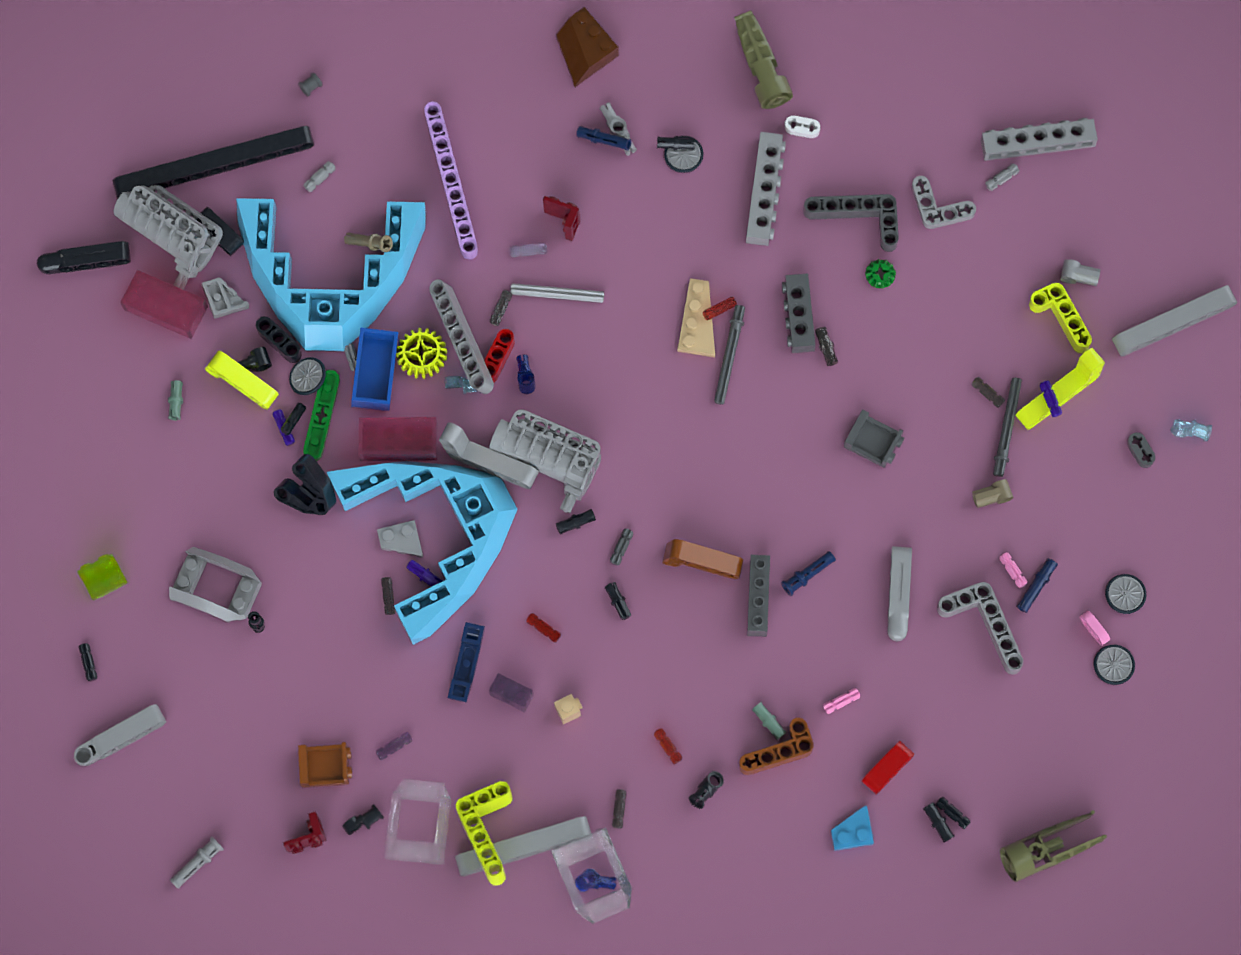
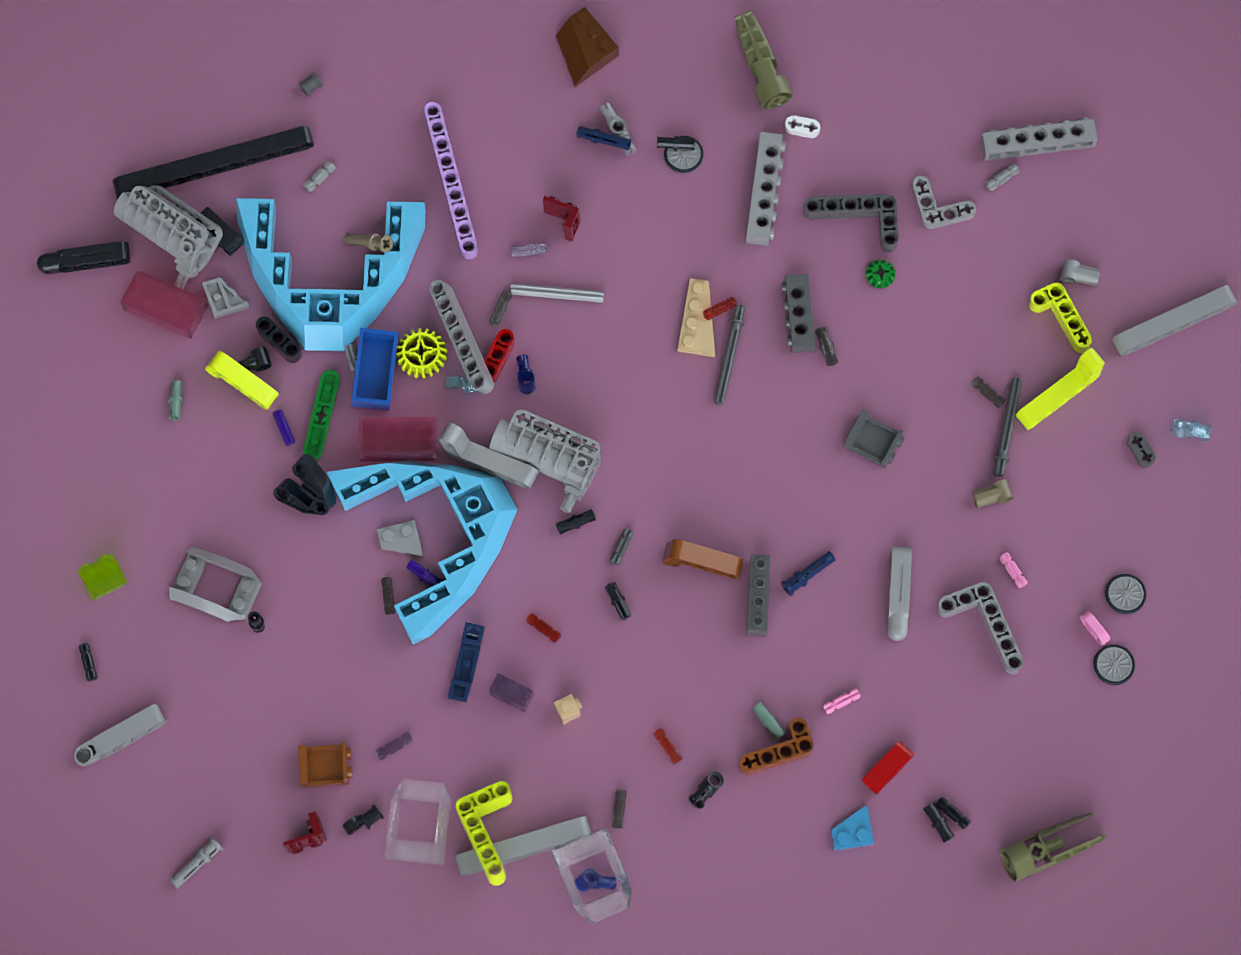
(293, 418): black axle -> none
(307, 376): light grey wheel -> none
(1042, 578): dark blue pin -> none
(1050, 398): dark purple axle -> none

